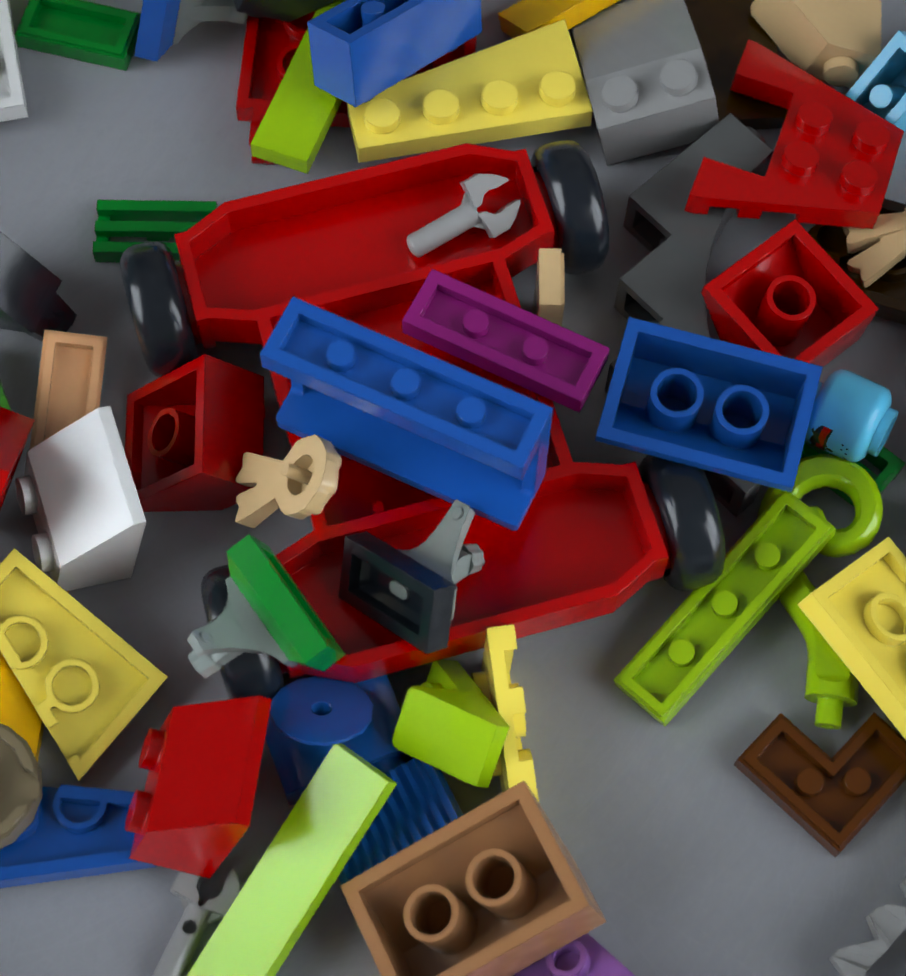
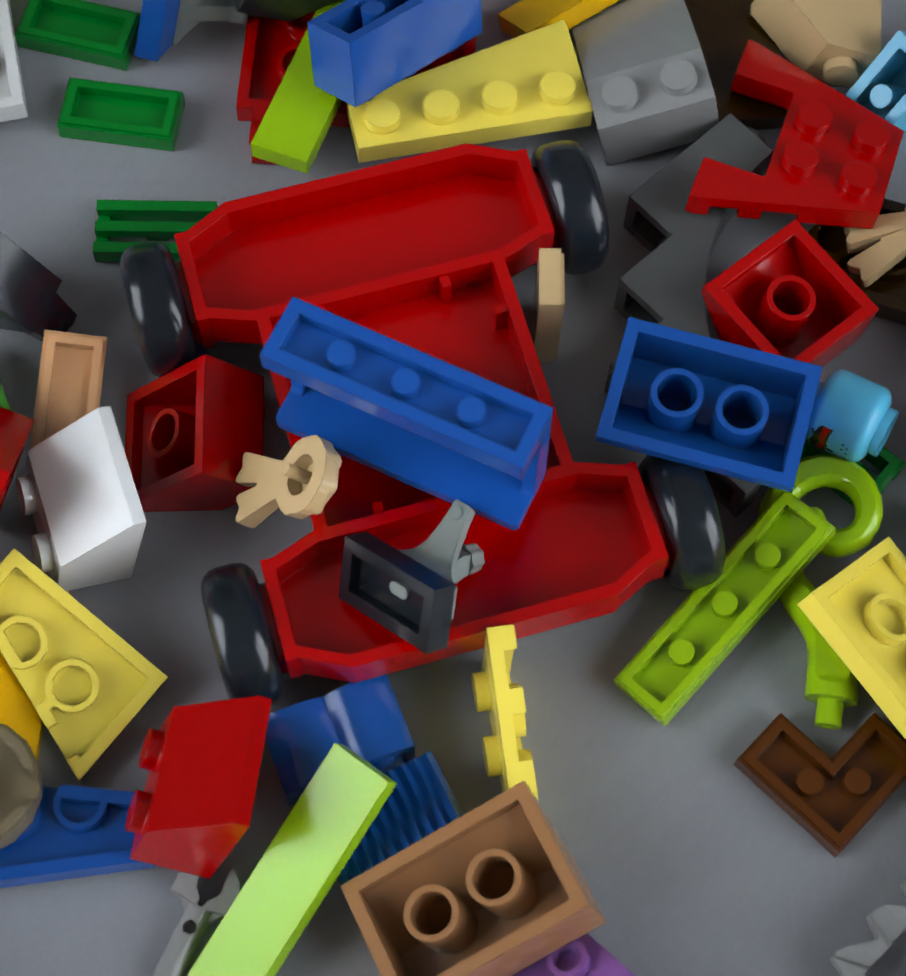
(121, 114): none -> green tile
(262, 616): green piece -> none
(321, 711): blue piece -> none
(451, 725): lime slope -> none
(466, 216): light grey bar -> none
(505, 340): magenta plate -> none

